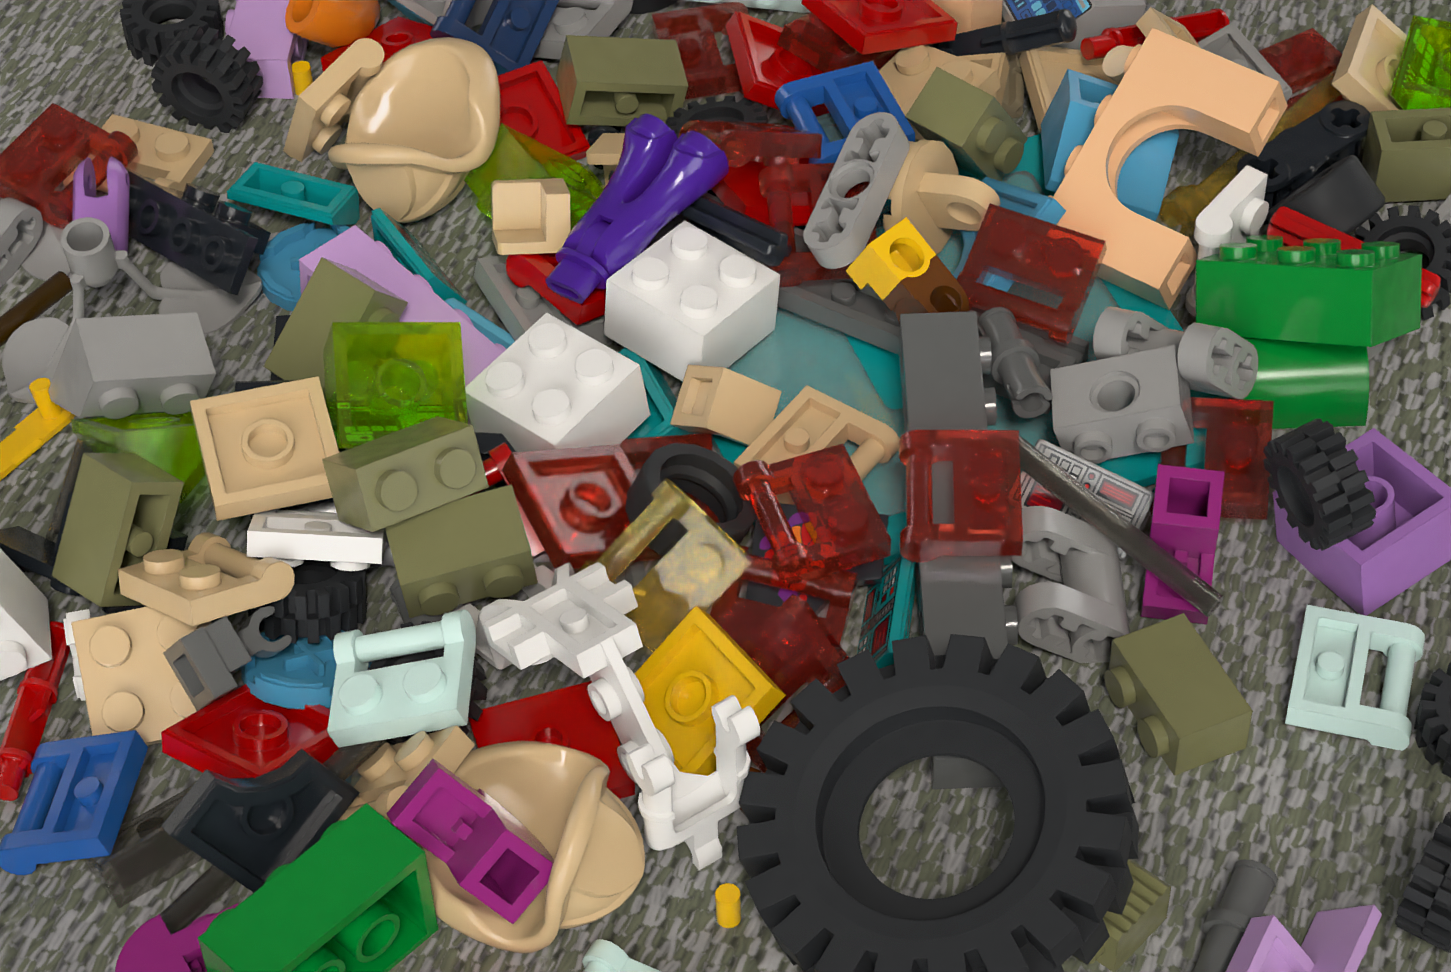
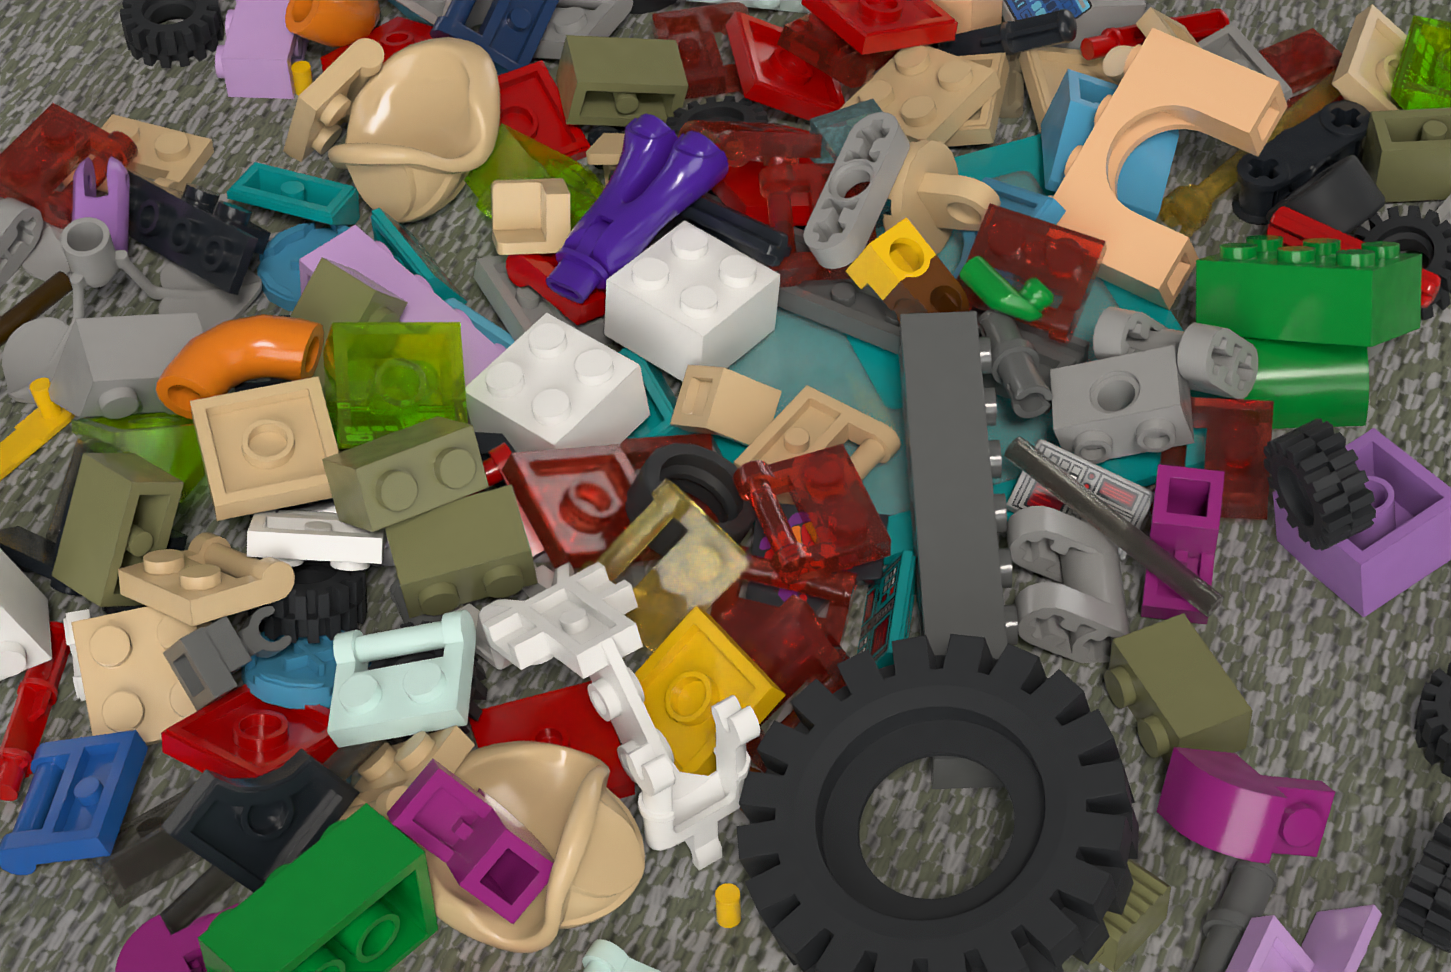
(205, 55): black tyre -> none
(240, 353): none -> orange cylinder
(849, 97): blue plate -> none
(969, 124): olive brick -> none
(983, 491): clear red plate -> none
(1001, 295): none -> green arm
(1230, 218): white plate -> none
(1238, 811): none -> magenta brick
(1332, 673): light aqua plate -> none

